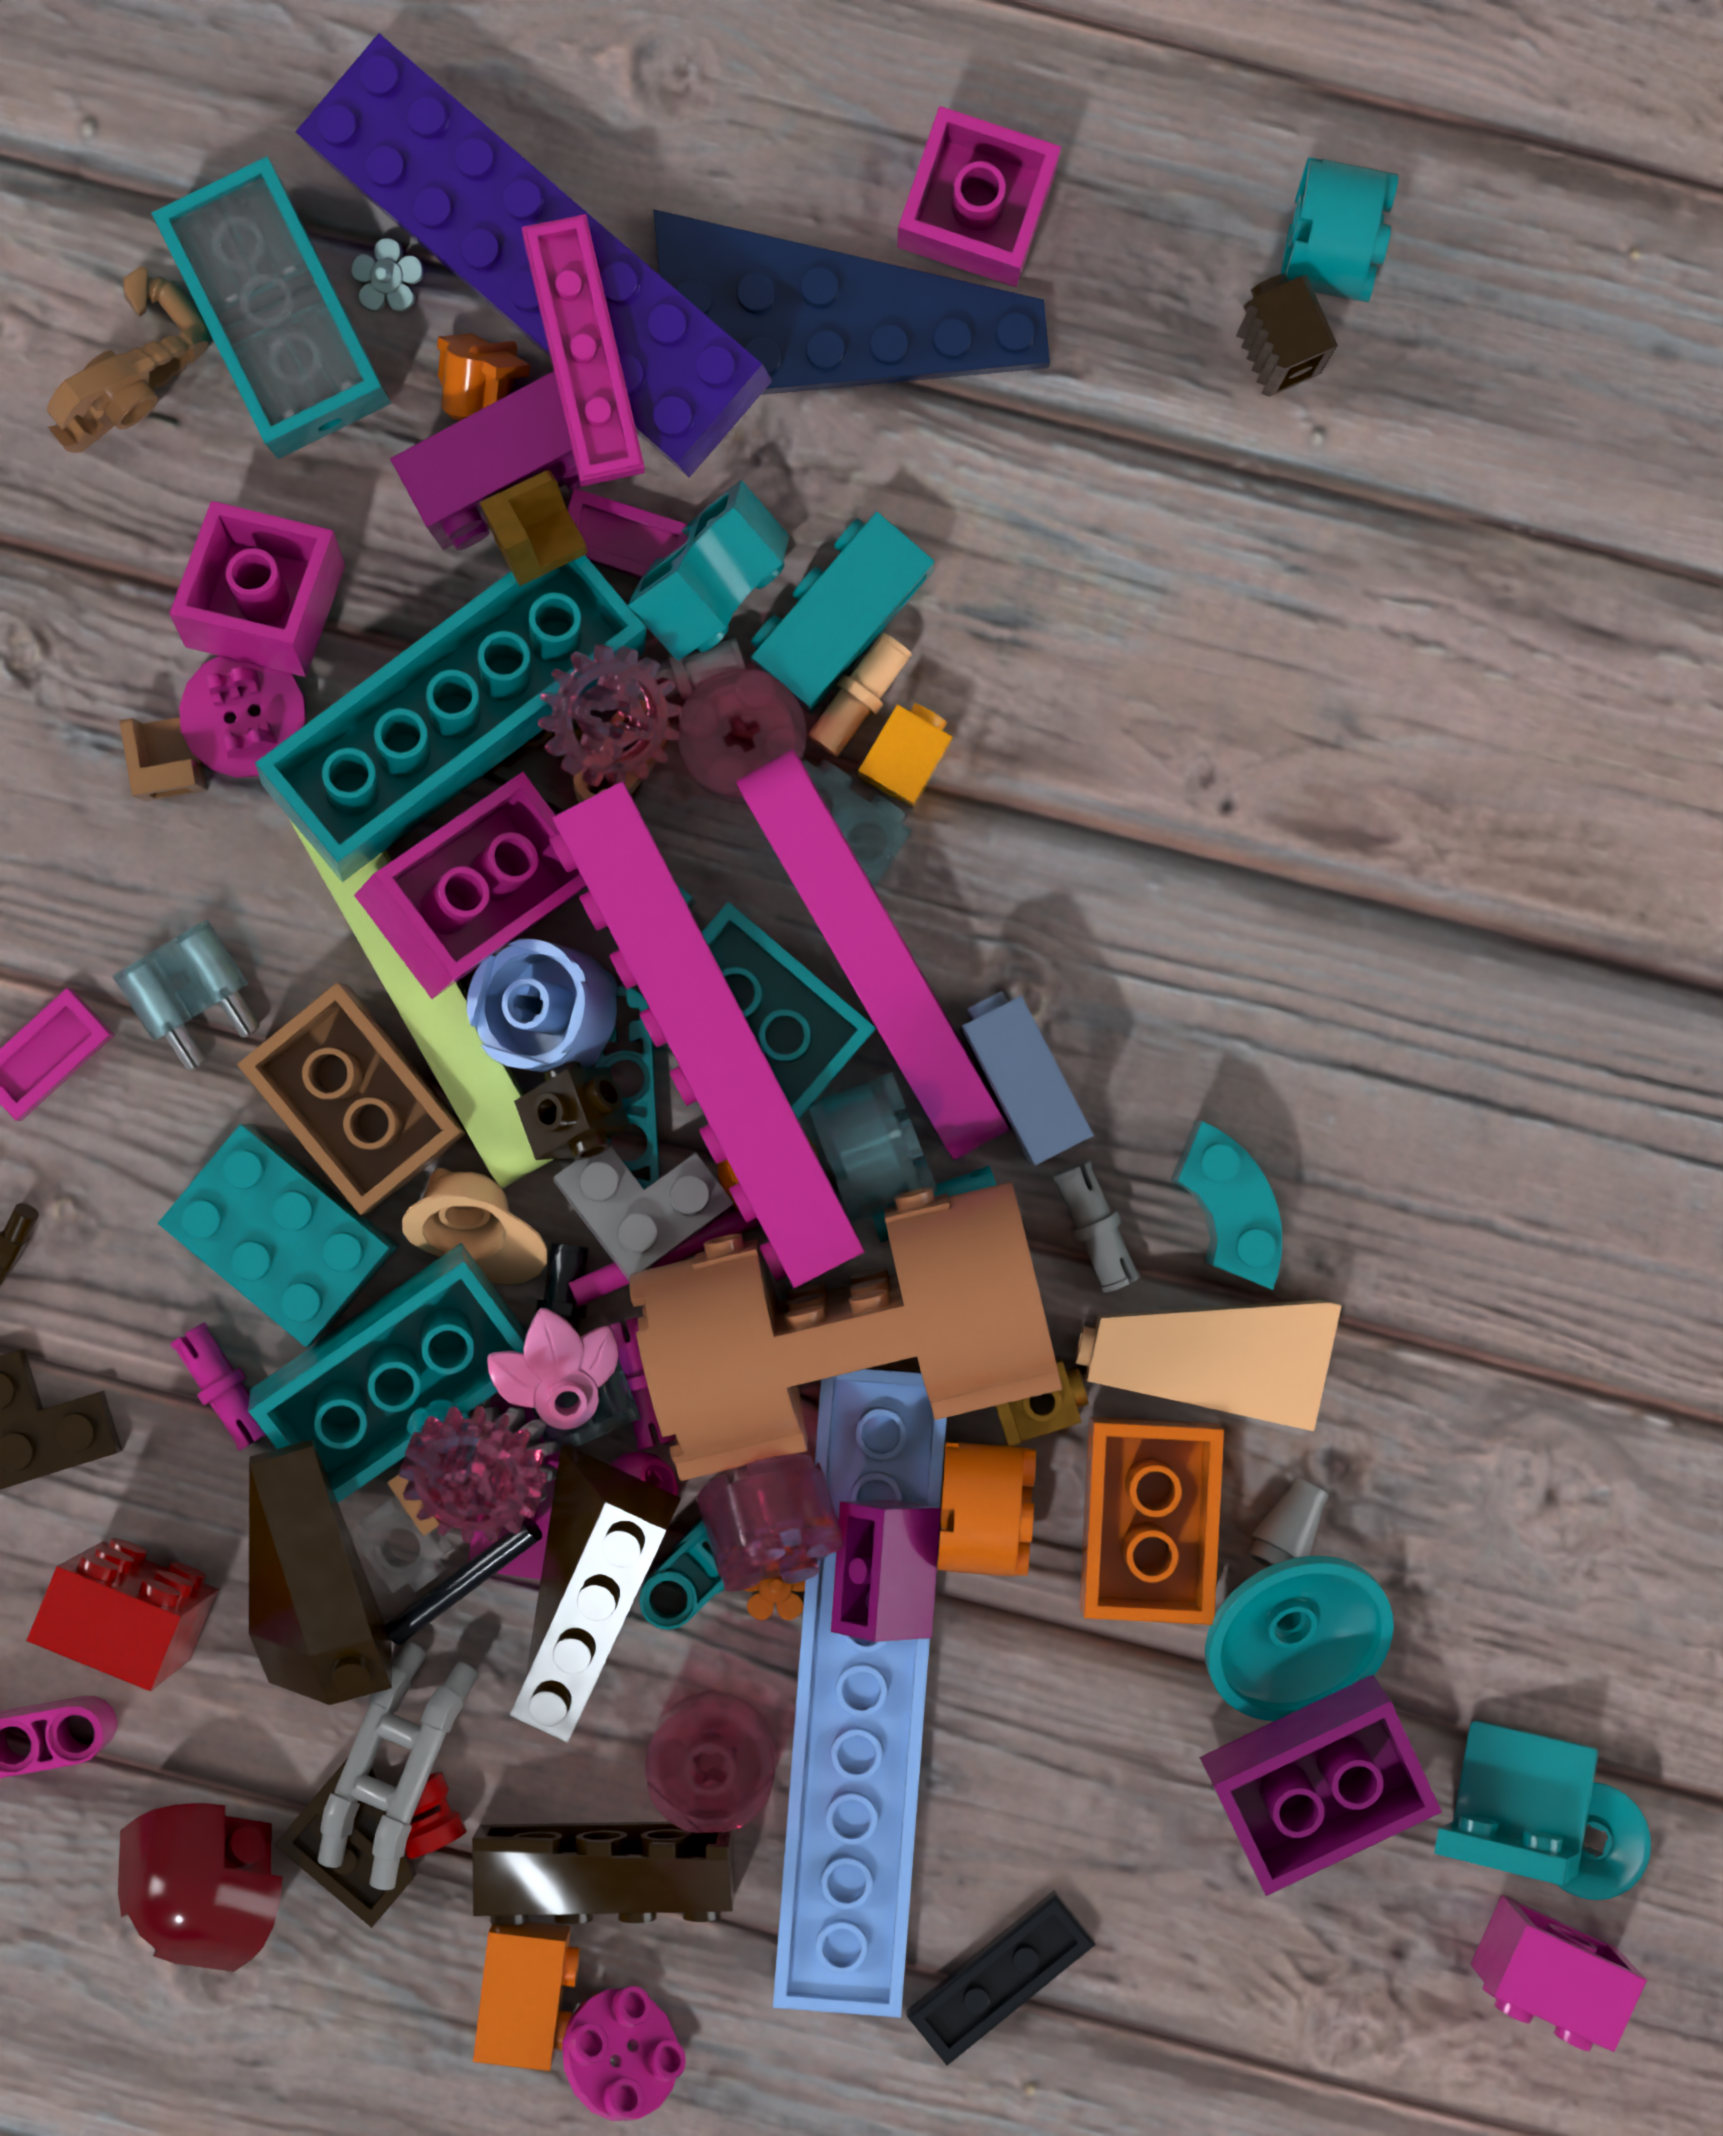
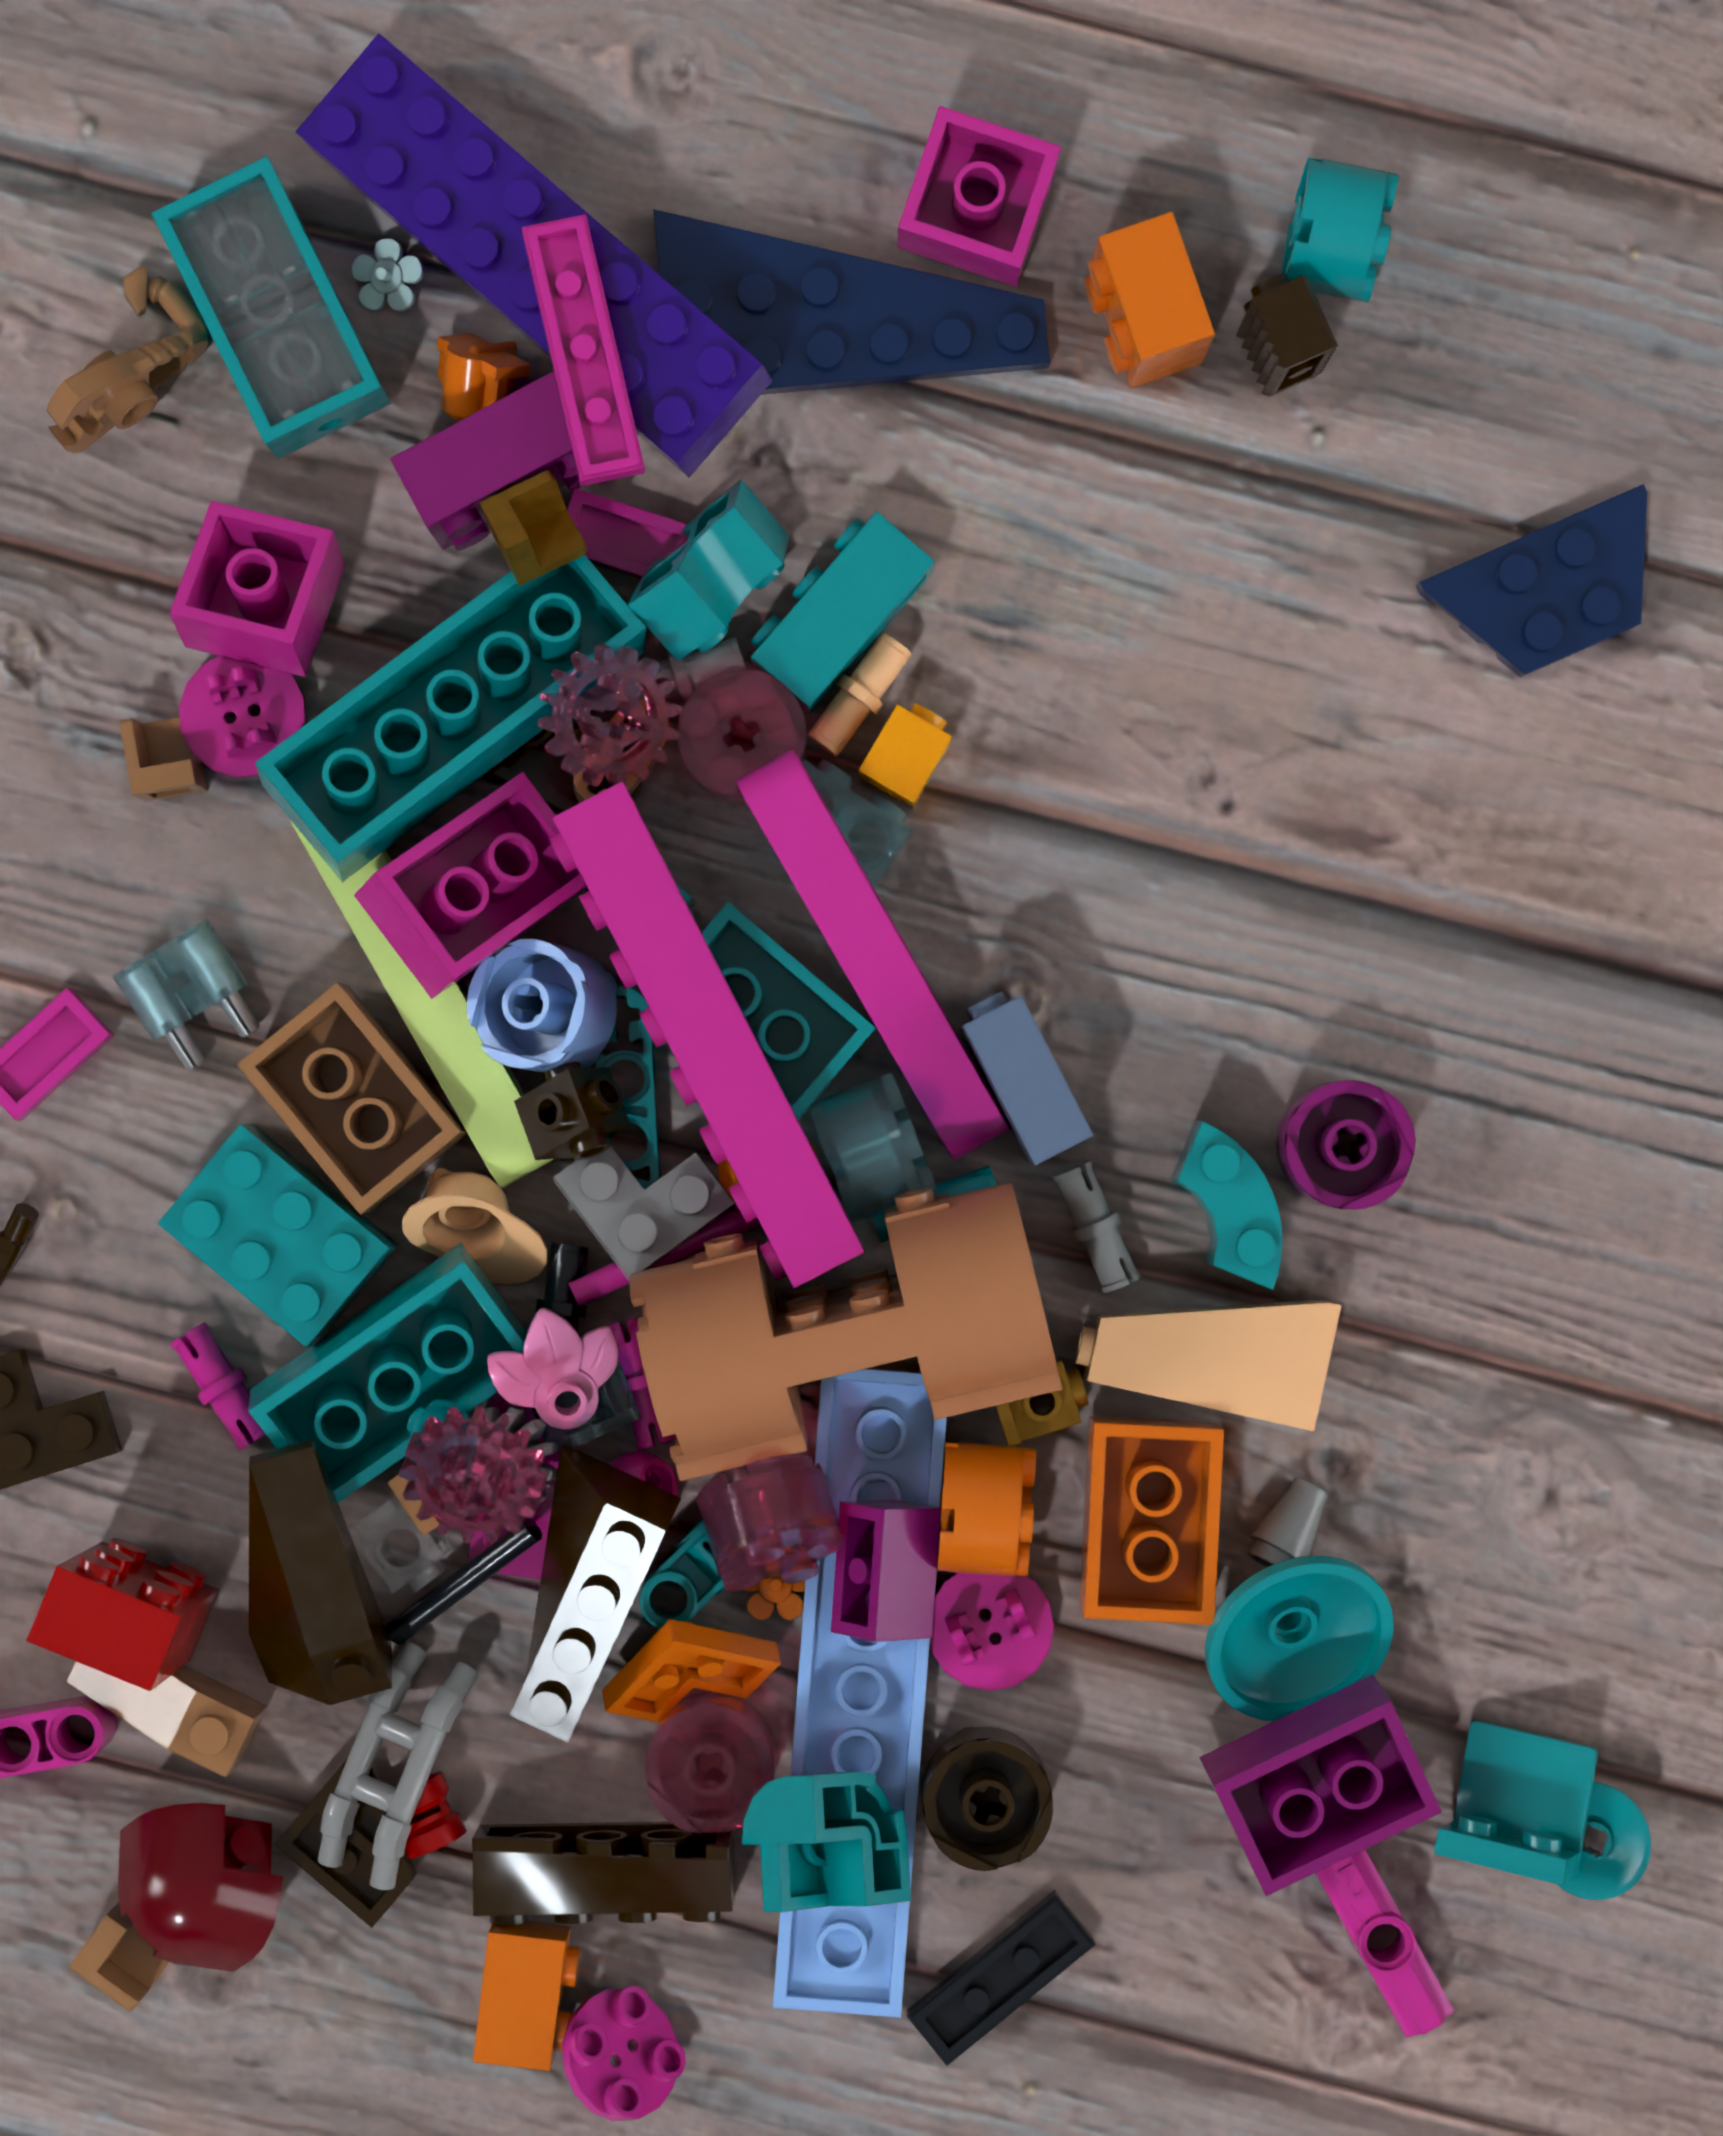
(118, 1961): none -> medium nougat panel
(182, 1713): none -> medium nougat slope
(688, 1658): none -> orange plate
(828, 1842): none -> teal brick
(962, 1638): none -> dark pink plate
(1000, 1831): none -> dark brown brick
(1149, 301): none -> orange brick
(1379, 1158): none -> magenta brick
(1401, 1968): none -> dark pink piece
(1552, 587): none -> dark blue wing
(1557, 1975): dark pink brick -> none

